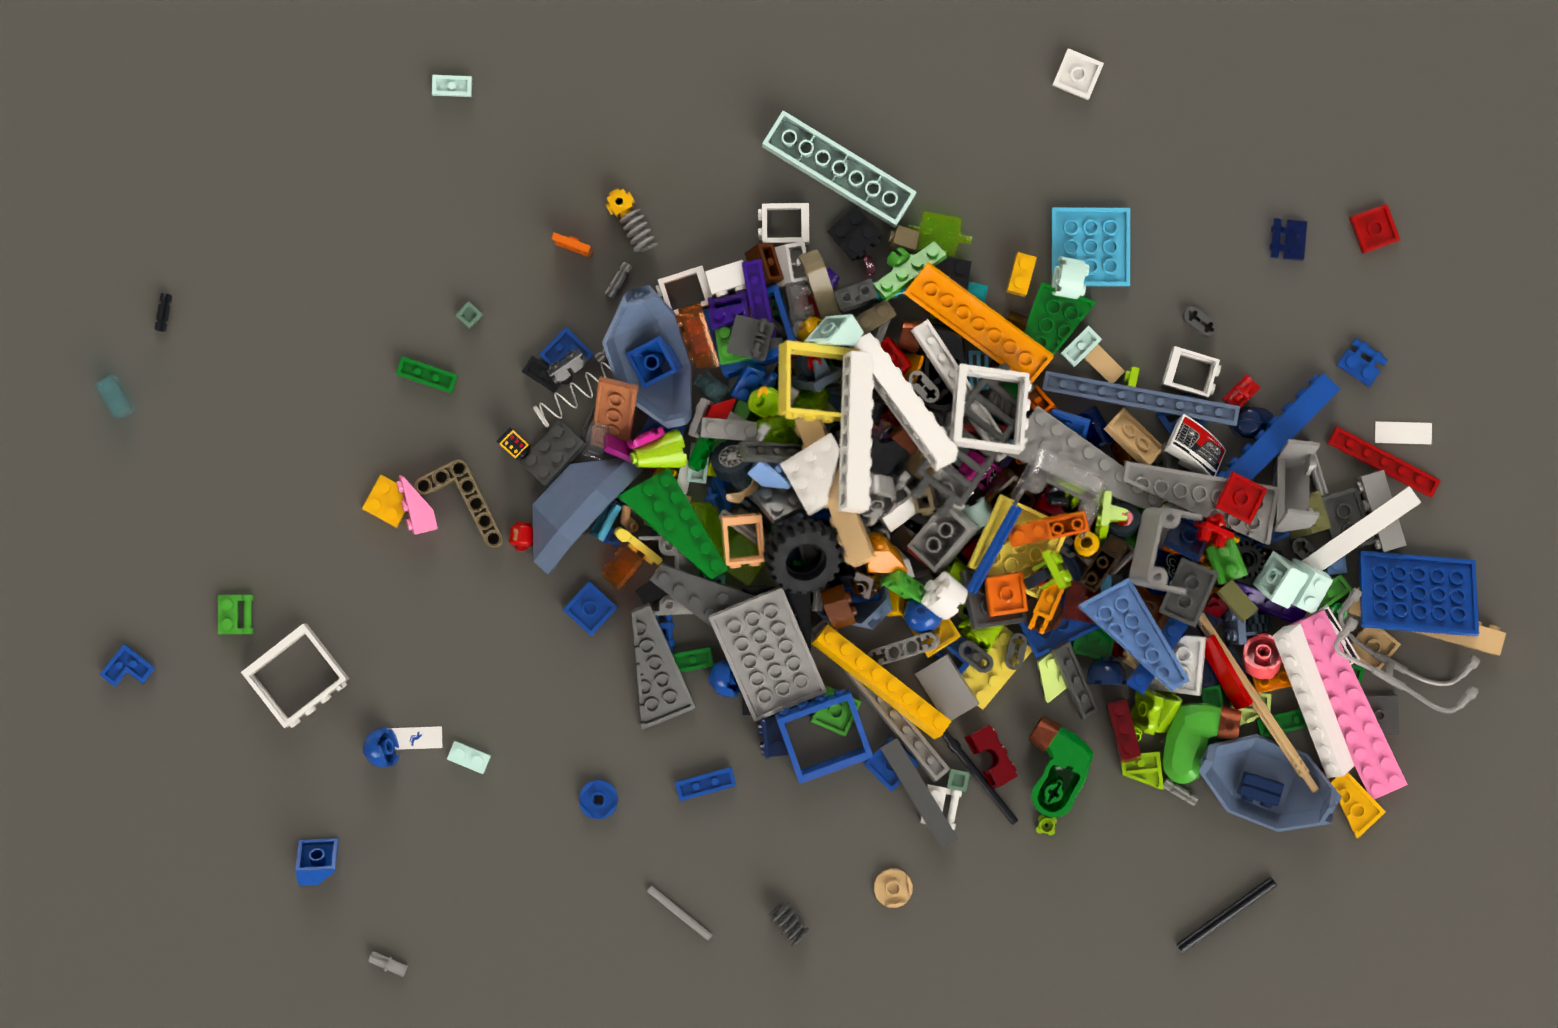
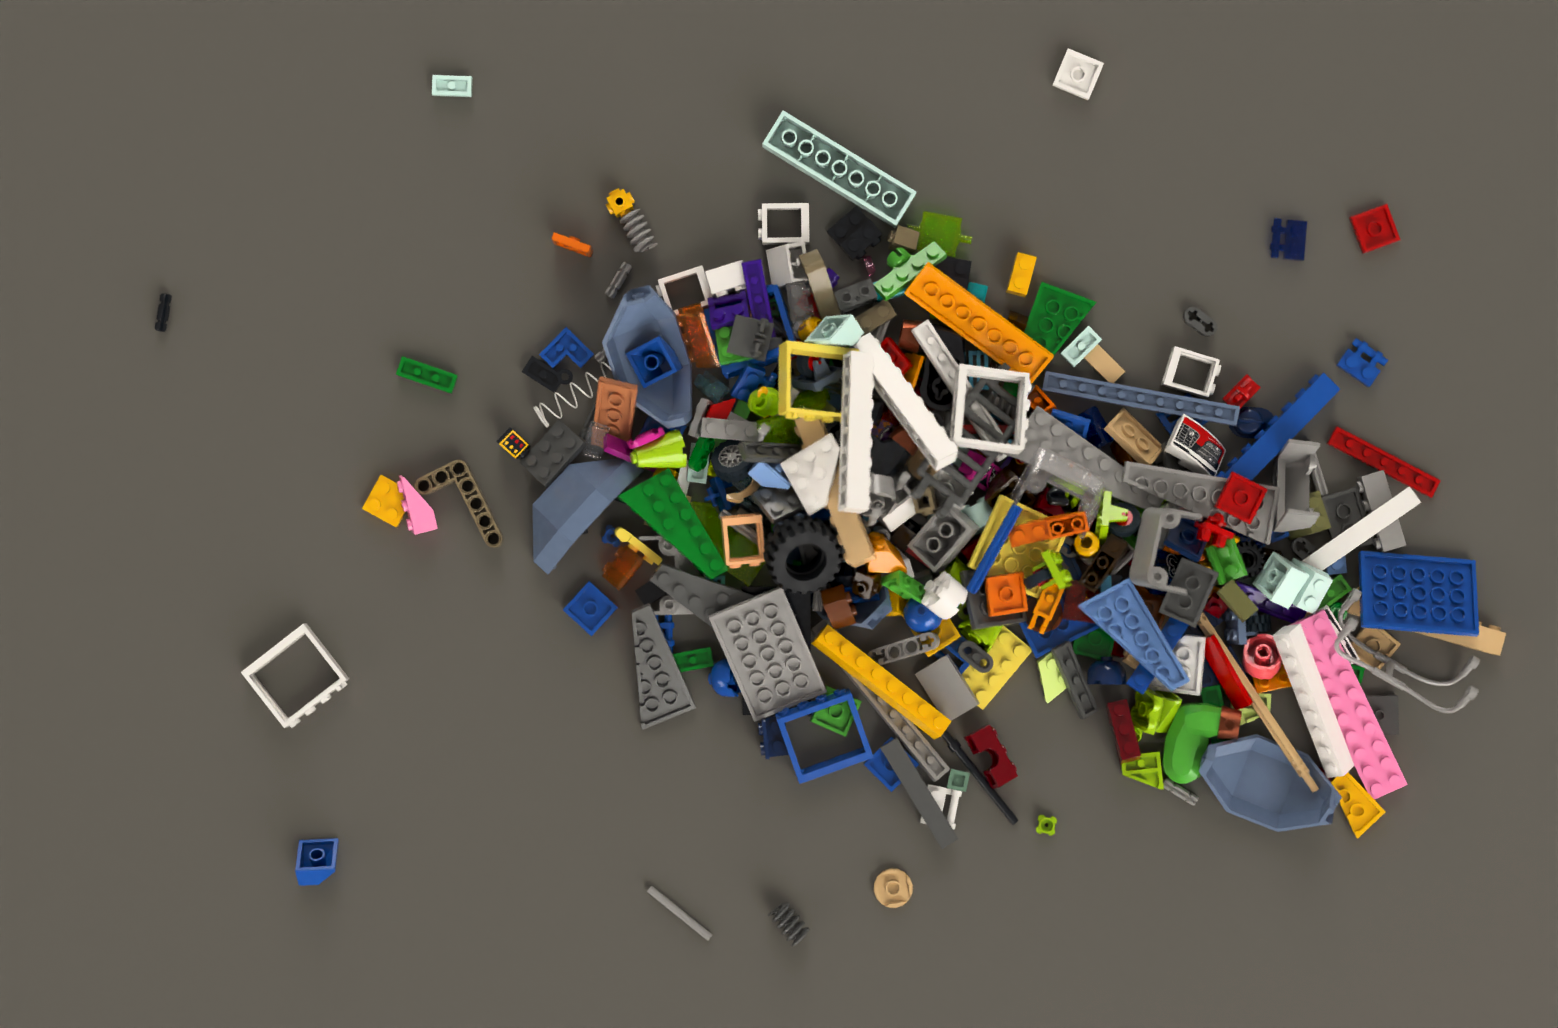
(115, 397): clear light blue brick -> none
(125, 662): blue plate -> none
(229, 614): bright green plate -> none
(380, 747): blue cylinder -> none
(388, 963): light grey axle -> none
(418, 737): white sticker -> none
(469, 315): sand green plate -> none
(469, 757): light aqua plate -> none
(521, 536): red head -> none
(559, 369): dark grey hinge -> none
(598, 810): blue plate -> none
(605, 521): medium azure tile -> none
(627, 521): light nougat arm -> none
(705, 783): blue plate -> none
(770, 262): reddish brown brick -> none
(927, 383): light grey beam -> none
(1020, 653): dark grey beam -> none
(1064, 770): green piece -> none
(1069, 278): light aqua brick -> none
(1095, 237): medium azure plate -> none
(1131, 376): lime plate -> none
(1226, 915): black axle -> none
(1260, 789): dark blue brick -> none
(1287, 720): green plate -> none
(1403, 432): white sticker -> none

